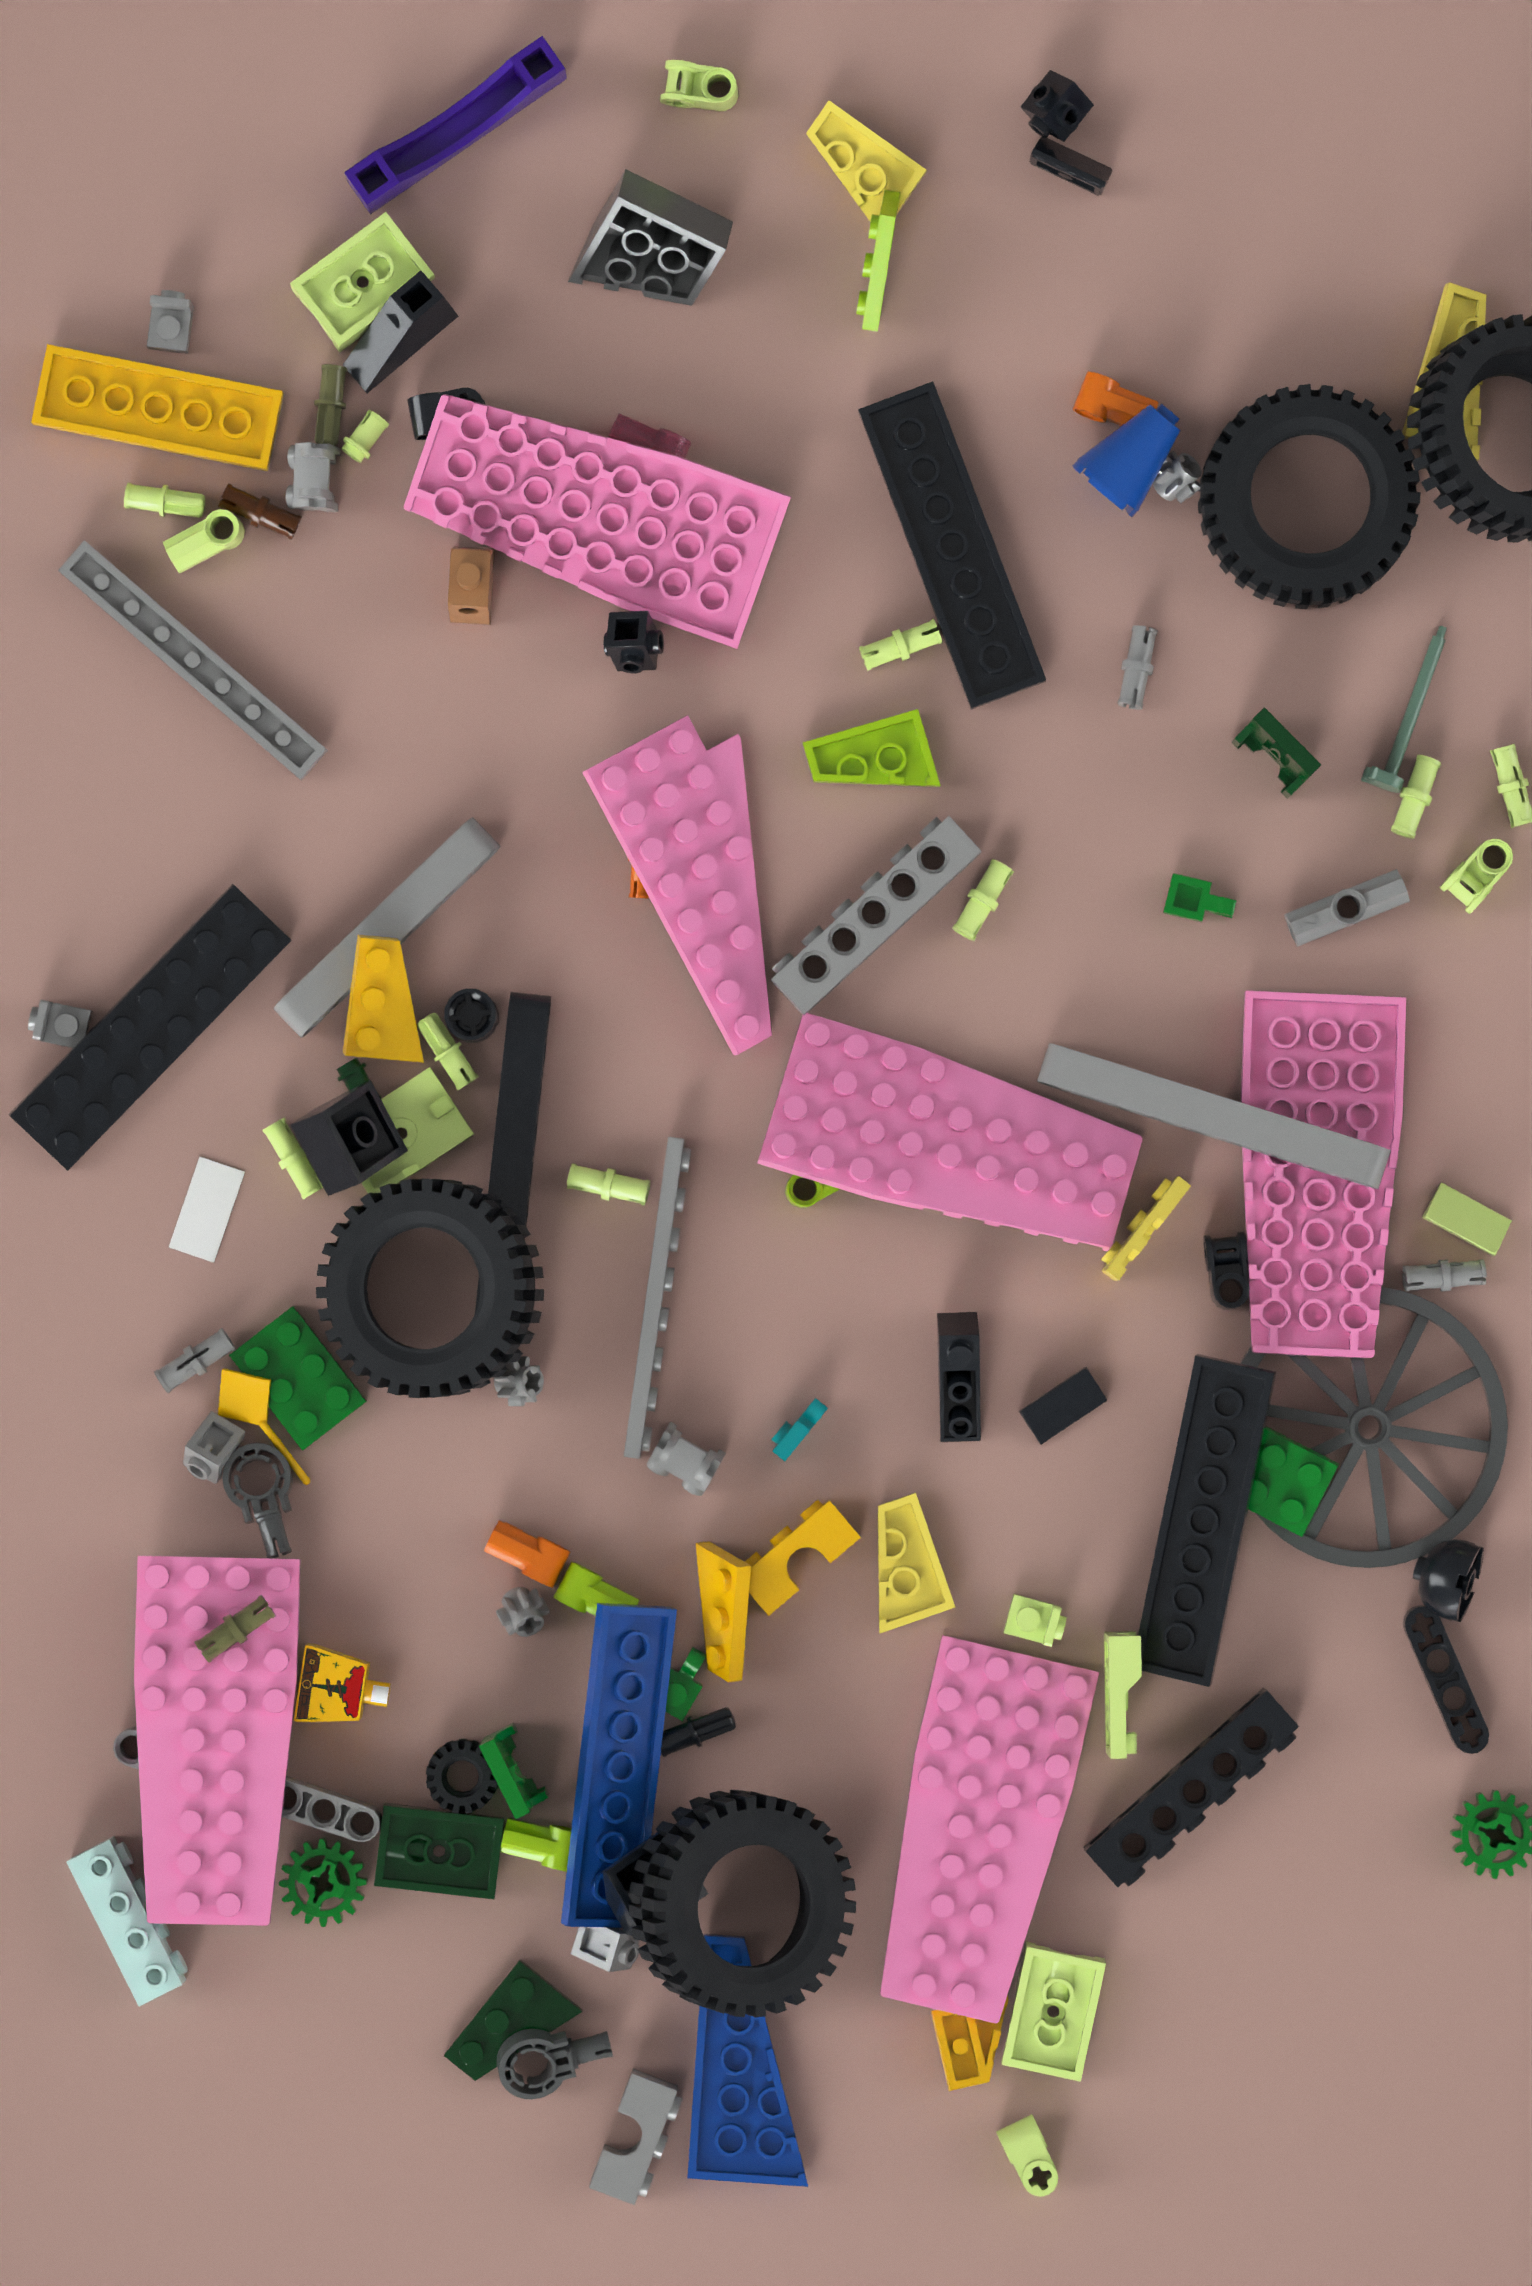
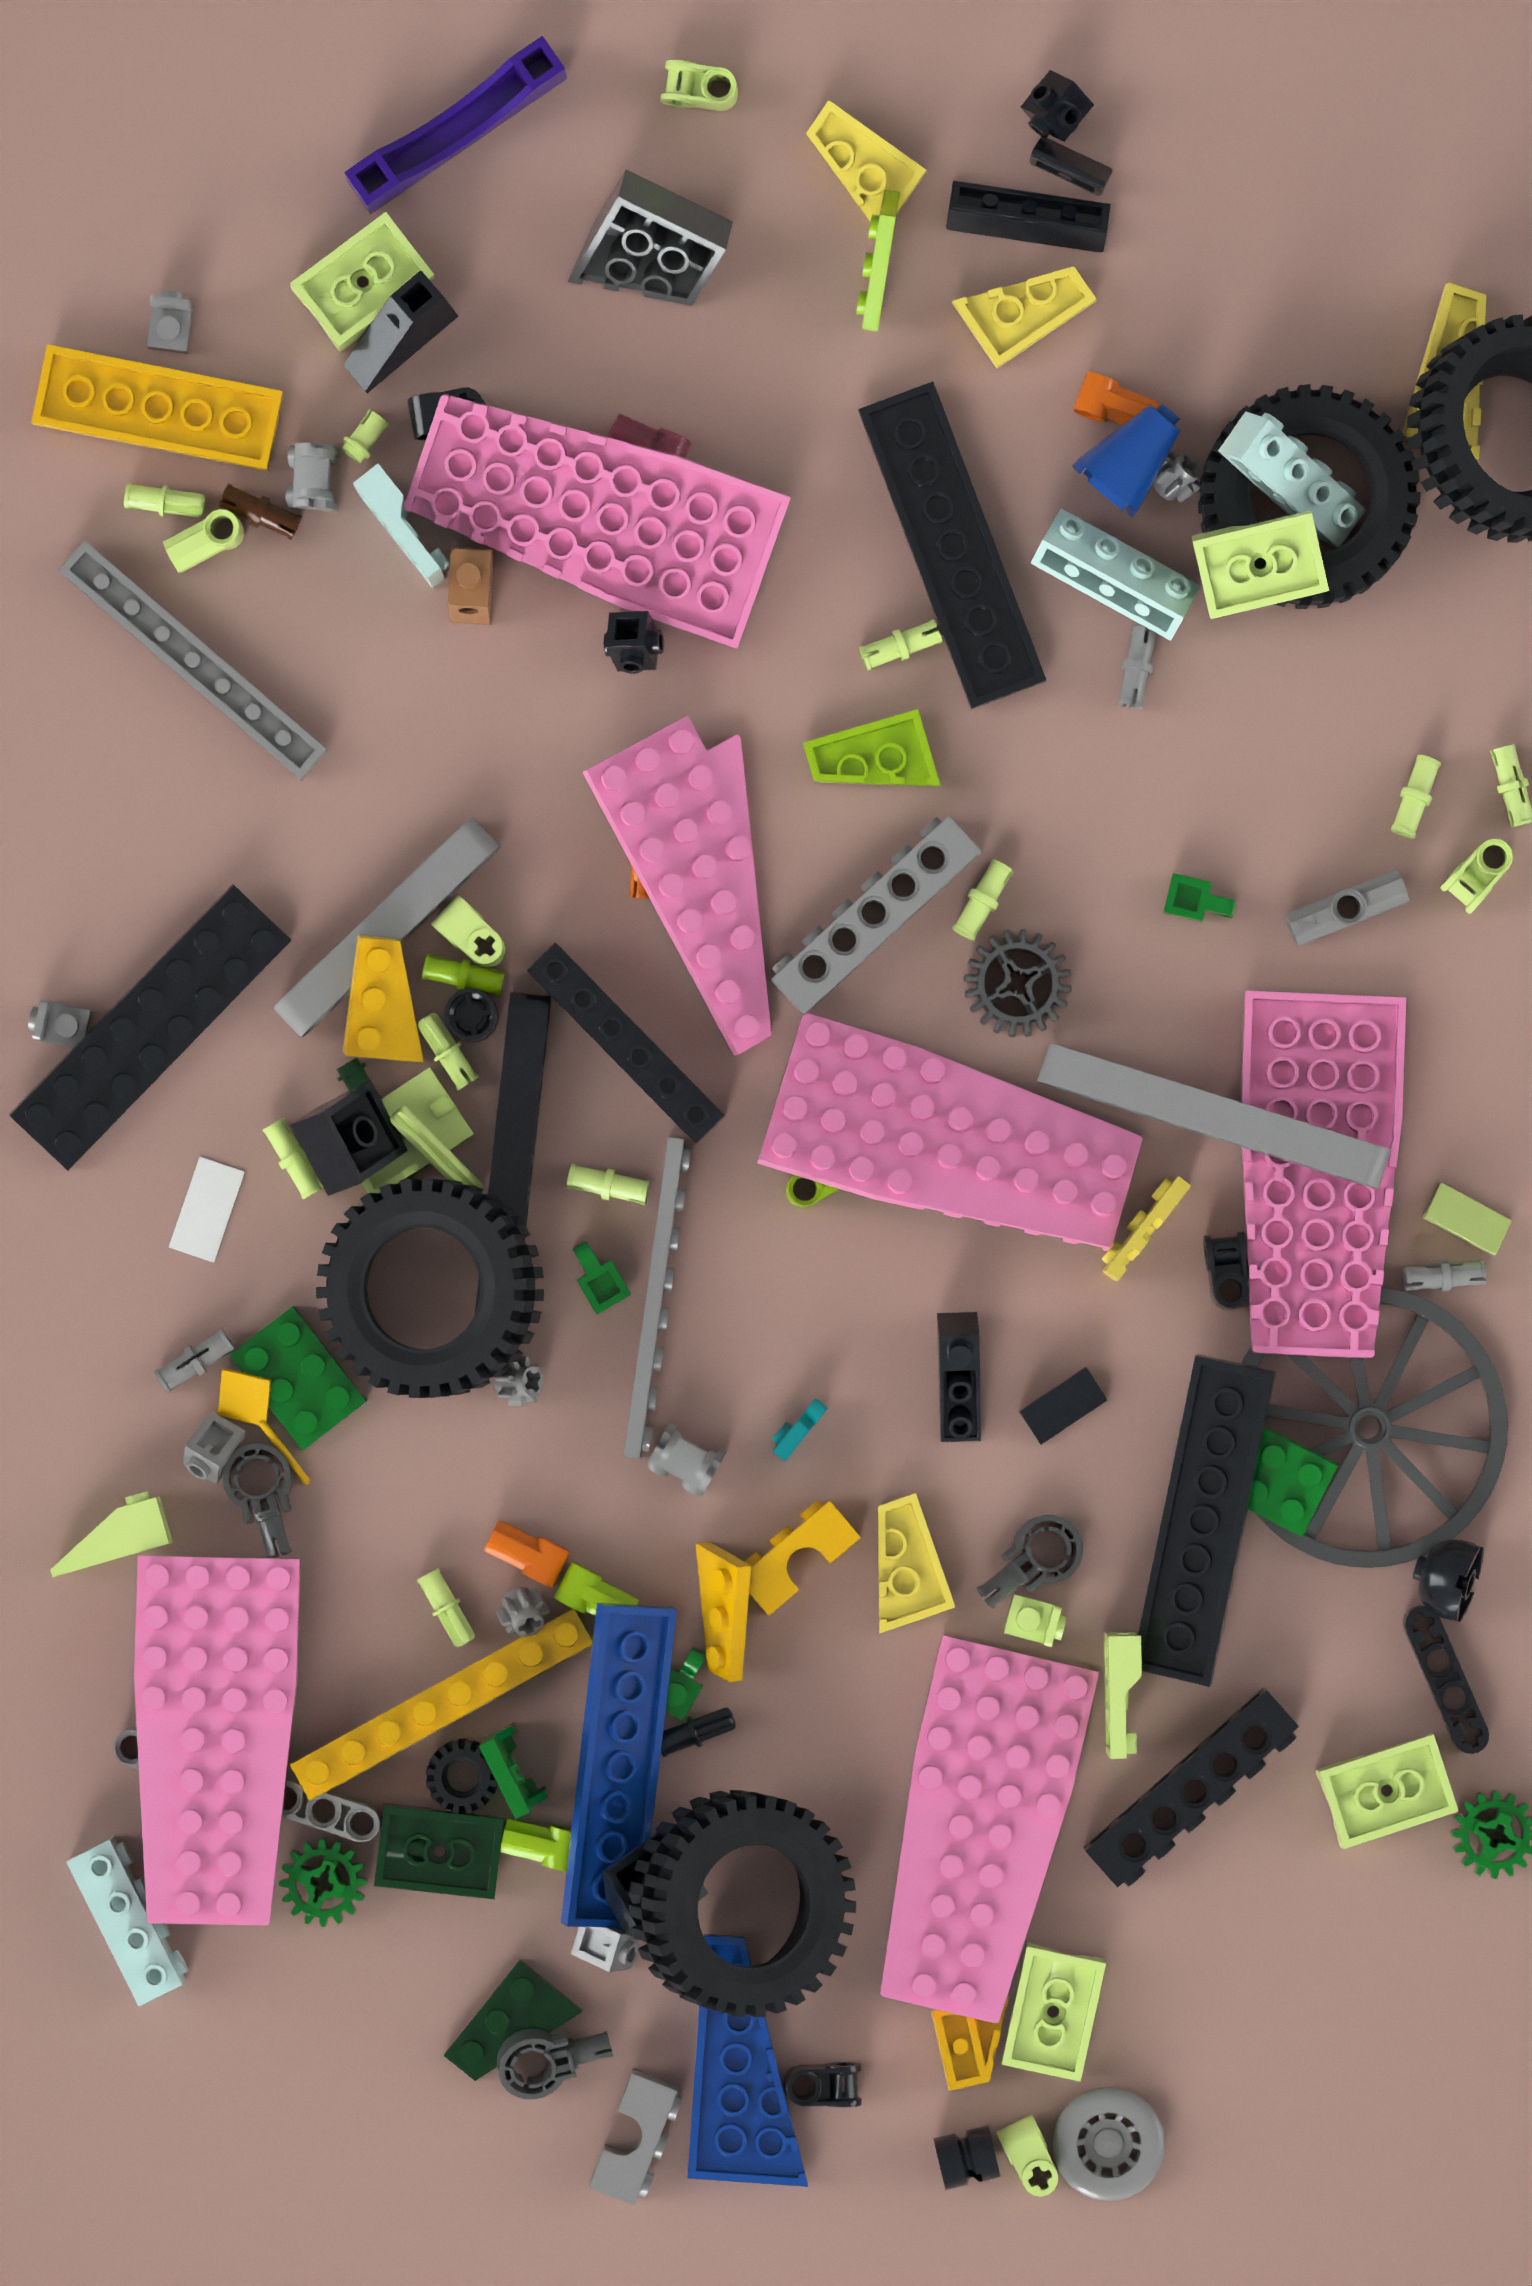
(123, 1533): none -> yellowish green slope
(235, 1628): olive pin -> none
(330, 404): olive axle -> none
(336, 1687): torso -> none
(388, 506): none -> light aqua piece
(432, 1147): none -> yellowish green axle
(441, 1705): none -> yellow plate
(446, 1608): none -> yellowish green axle
(463, 974): none -> lime pin
(465, 929): none -> yellowish green piece
(602, 1283): none -> green plate
(625, 1043): none -> black brick
(827, 2084): none -> black piece
(966, 2157): none -> black wheel
(1013, 1577): none -> dark grey pin
(1023, 313): none -> light yellow wing
(1028, 216): none -> black slope
(1047, 966): none -> dark grey gear
(1108, 2144): none -> light grey wheel
(1115, 574): none -> light aqua brick
(1268, 734): dark green piece -> none
(1291, 477): none -> light aqua brick
(1291, 568): none -> yellowish green piece
(1387, 778): sand green piece -> none
(1417, 1796): none -> yellowish green piece

